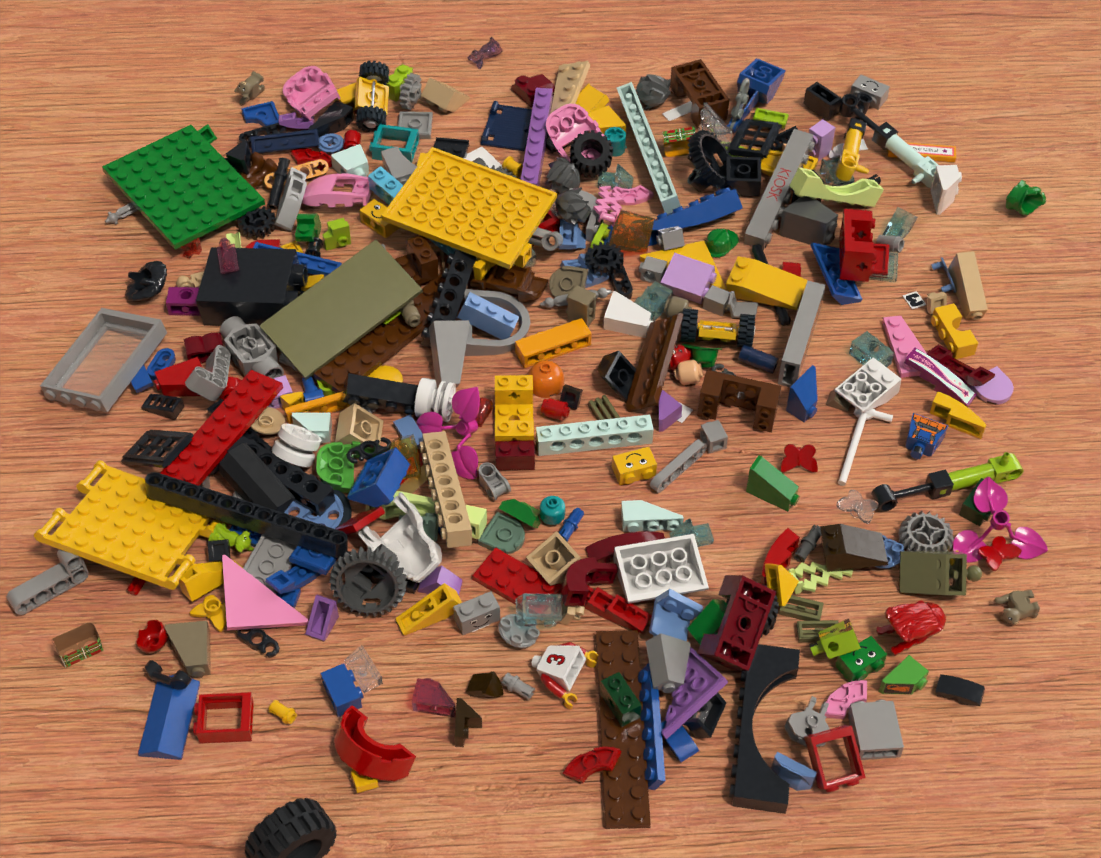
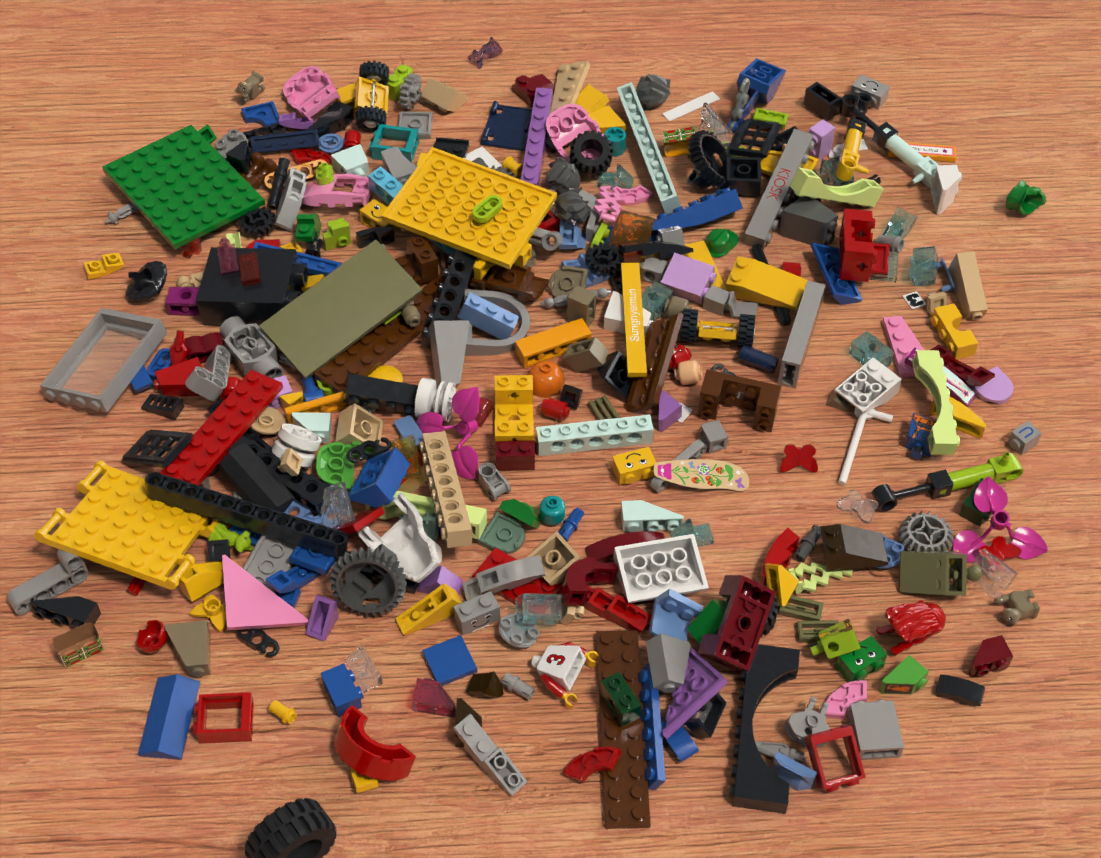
(67, 611): none -> black slope
(108, 264): none -> yellow slope
(178, 349): none -> red piece
(178, 681): black bar -> none
(229, 141): none -> light grey dish
(249, 268): none -> clear red tile
(290, 462): none -> tan tile
(324, 174): none -> lime plate
(336, 506): none -> clear wing
(383, 235): none -> black slope
(449, 660): none -> blue tile
(484, 211): none -> lime plate
(488, 756): none -> light grey slope
(504, 577): none -> light grey slope
(586, 354): none -> dark tan brick
(633, 320): none -> yellow tile
(659, 248): none -> black slope
(700, 87): reddish brown plate -> none
(703, 474): none -> tan sticker
(704, 356): green piece -> none
(771, 485): green slope -> none
(771, 748): none -> light grey piece
(803, 396): blue slope -> none
(923, 266): none -> clear light blue brick
(929, 370): none -> yellowish green arch
(991, 656): none -> dark red slope
(994, 570): none -> clear plate
(1024, 437): none -> light grey brick

